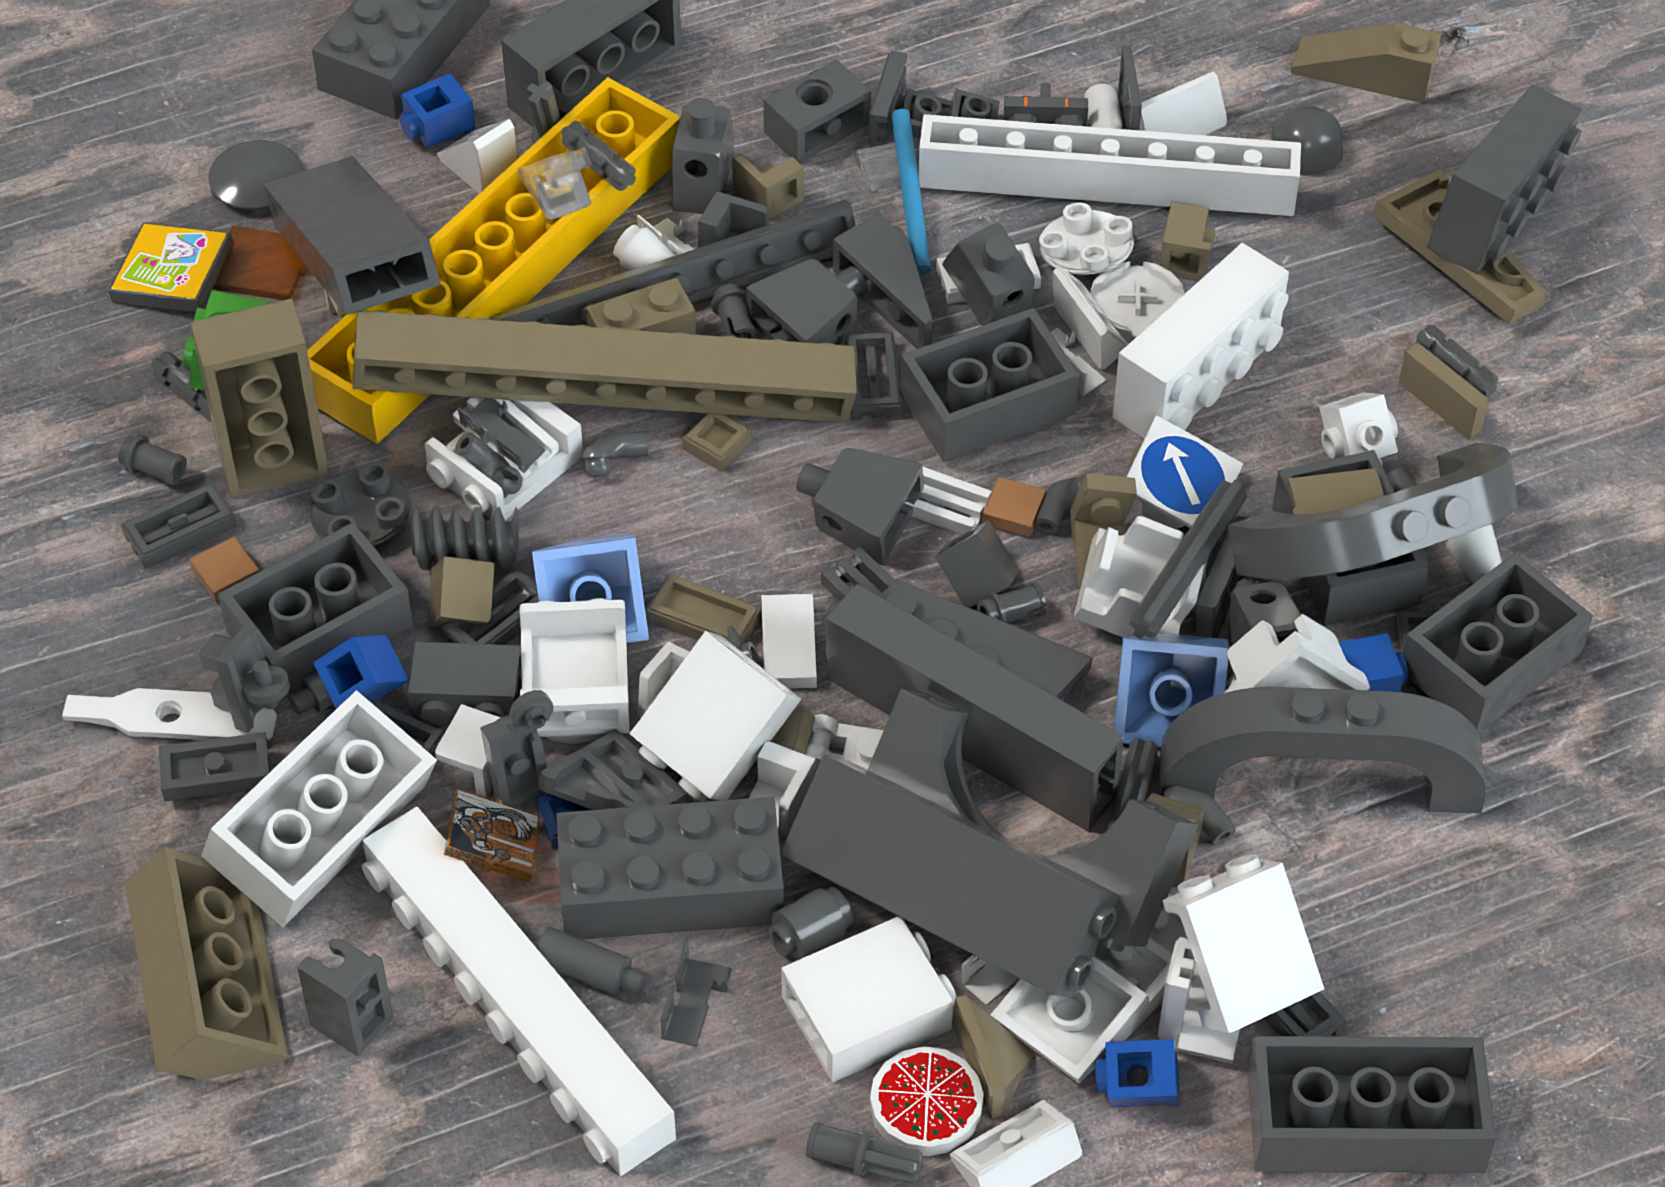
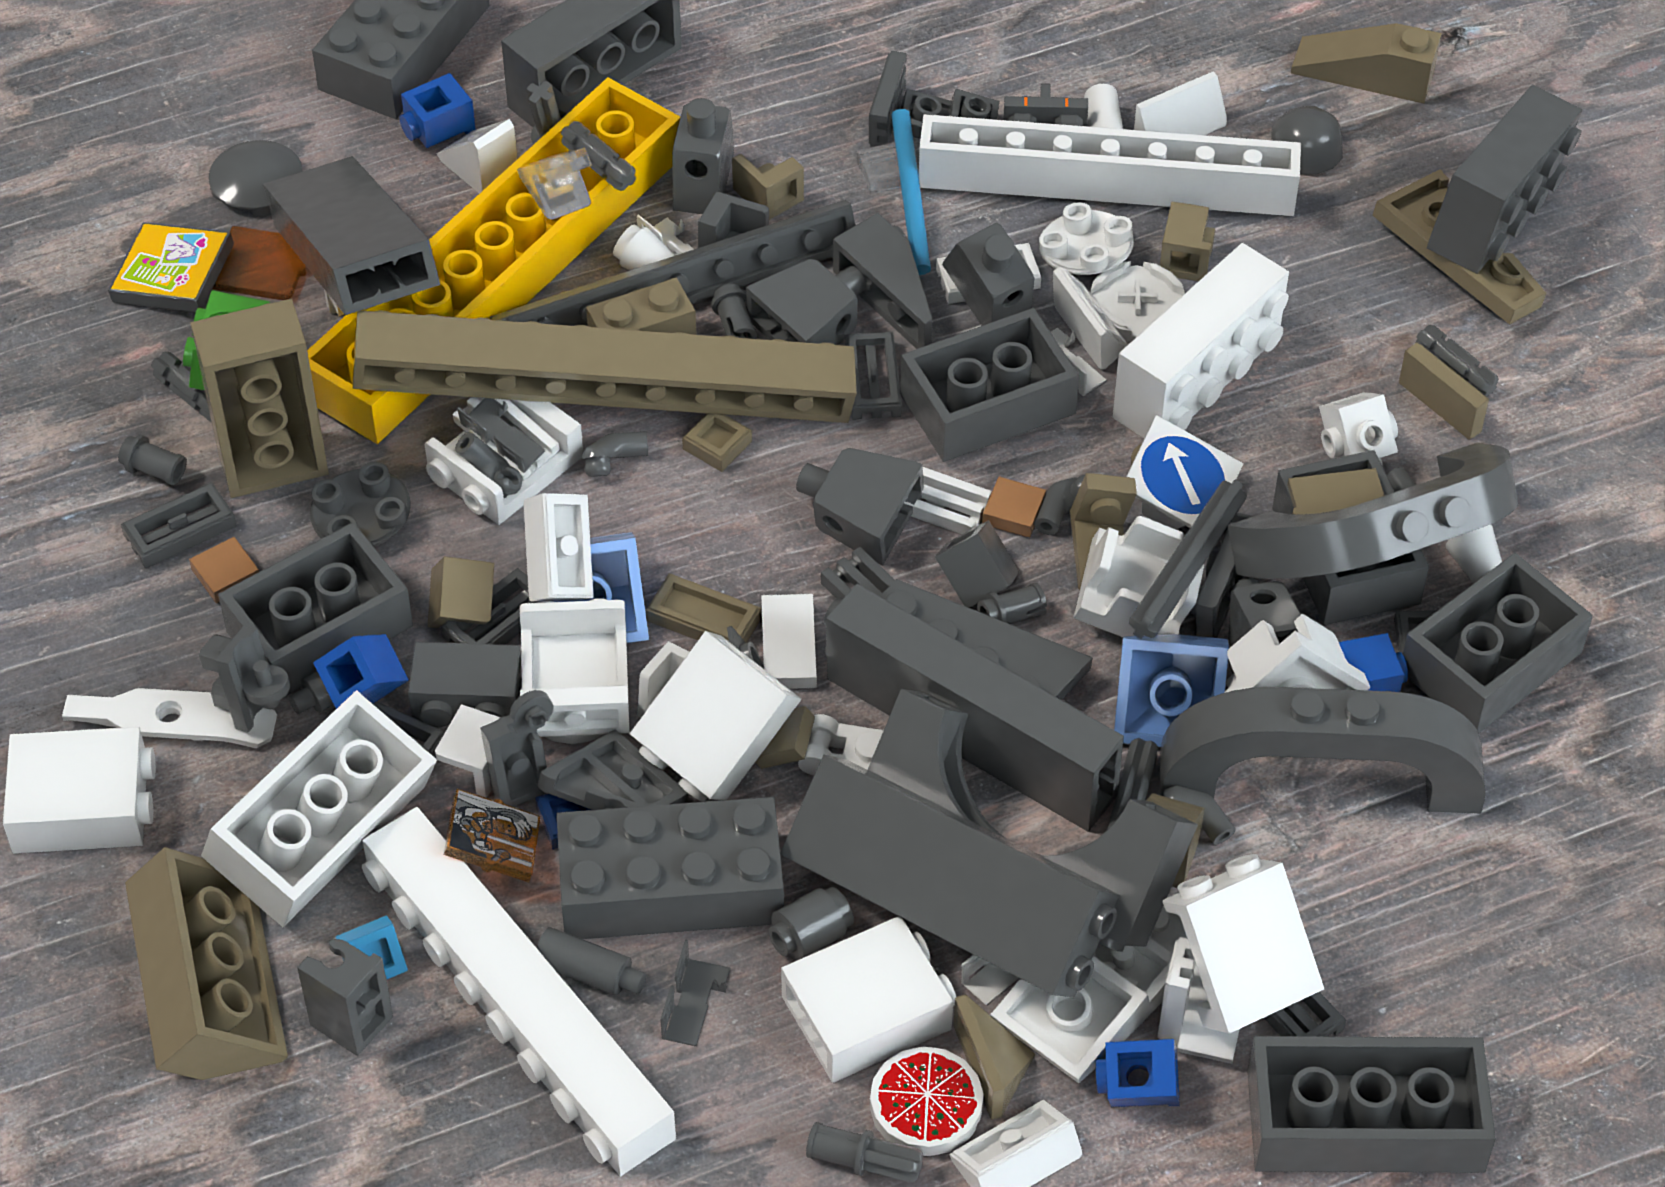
(77, 790): none -> white brick
(213, 766): dark grey plate -> none
(381, 939): none -> dark azure tile
(465, 538): dark grey piece -> none
(558, 547): none -> white slope
(787, 778): white panel -> none
(817, 111): dark grey brick -> none
(1128, 91): dark grey window -> none

